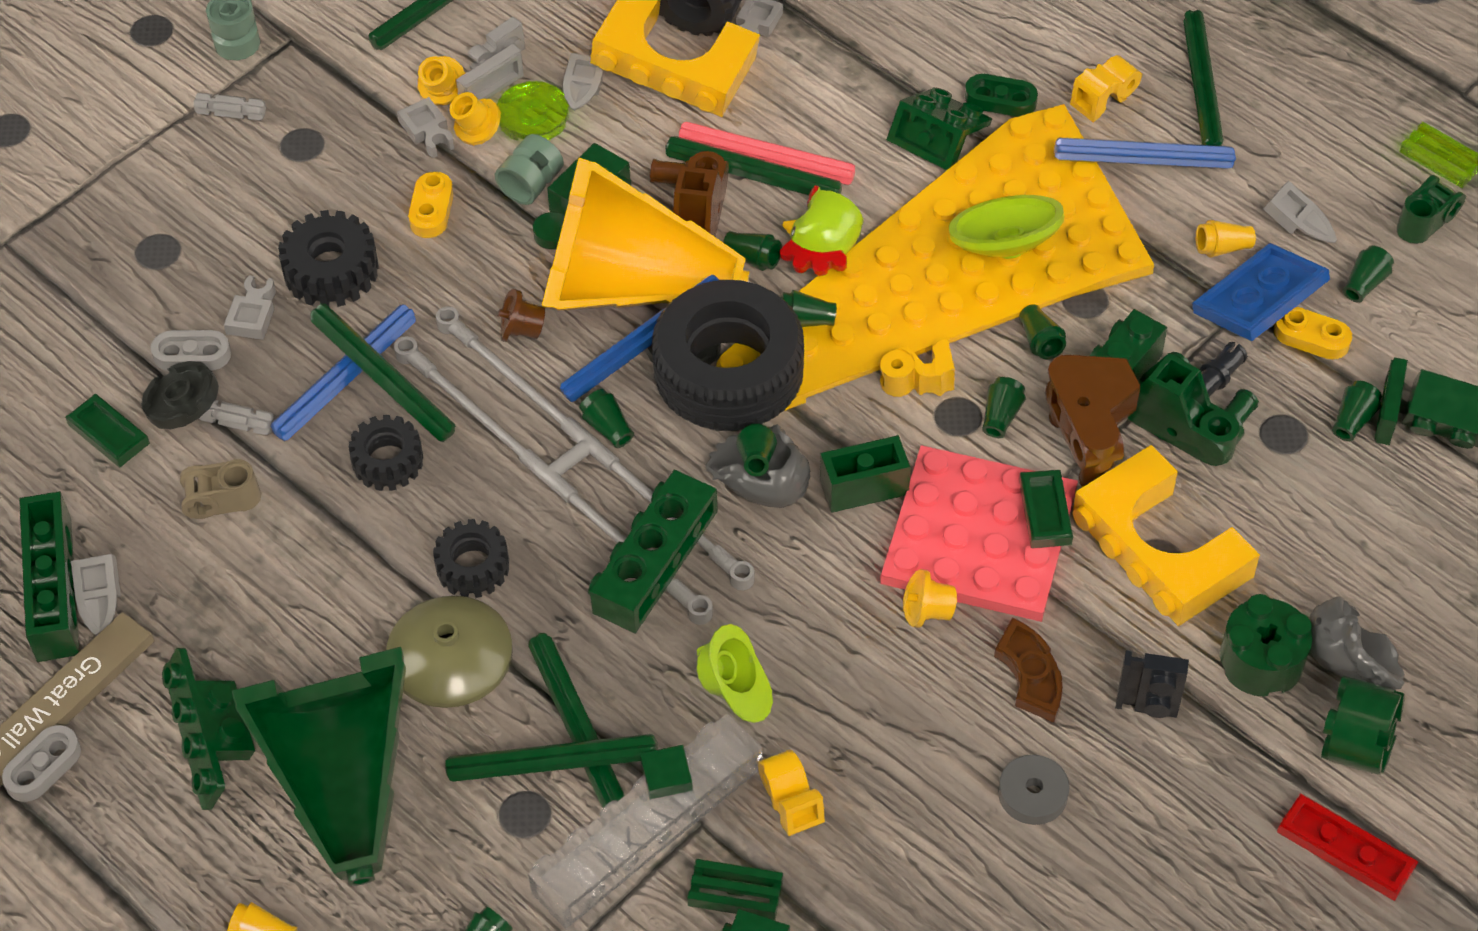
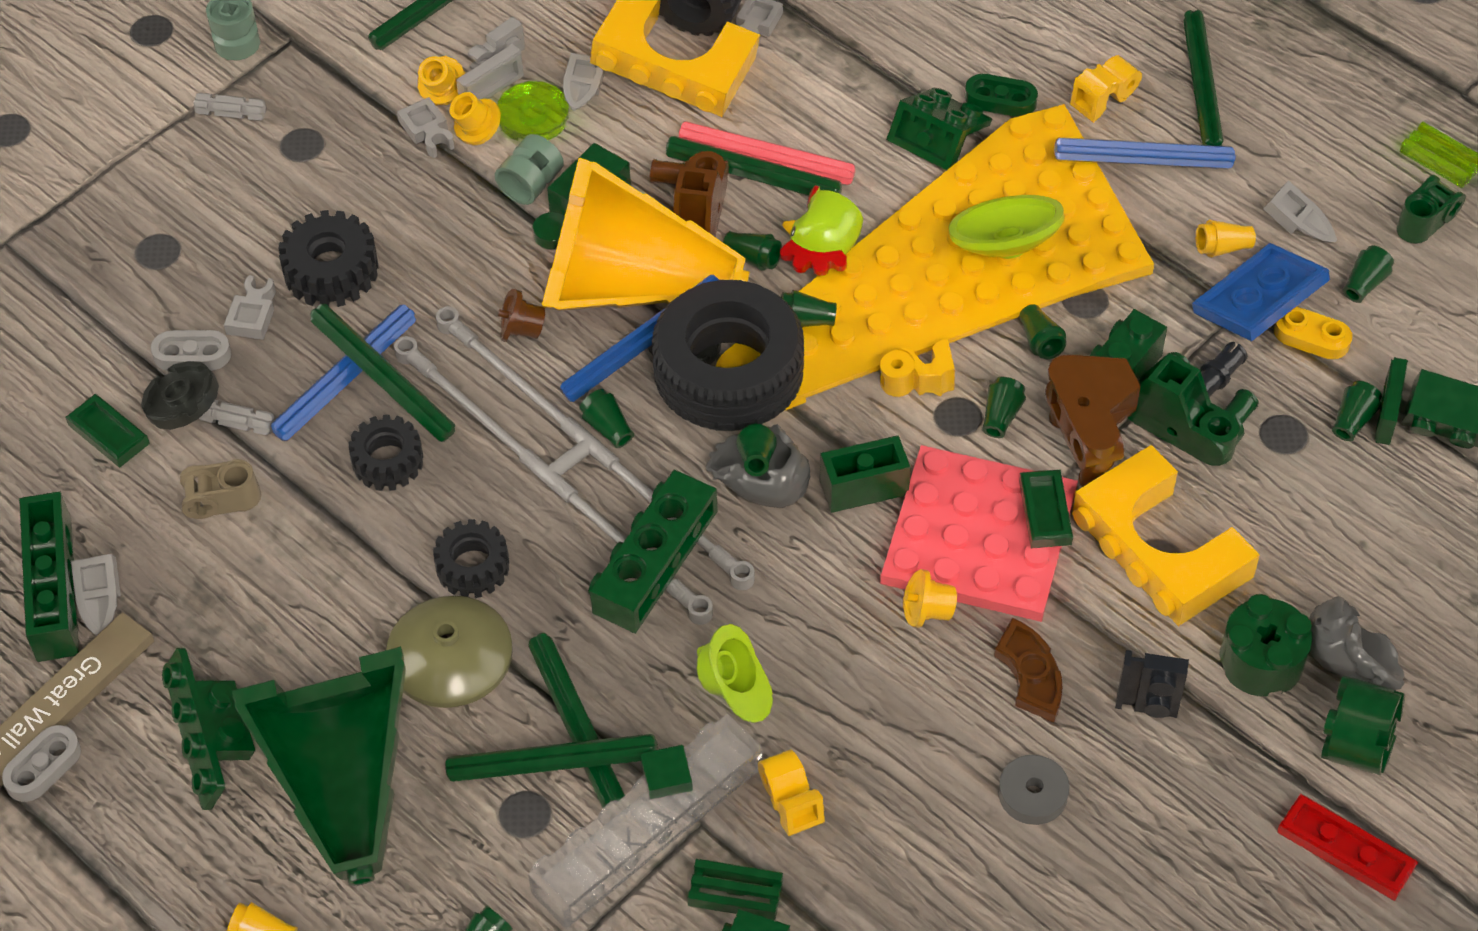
(434, 197): yellow plate -> none

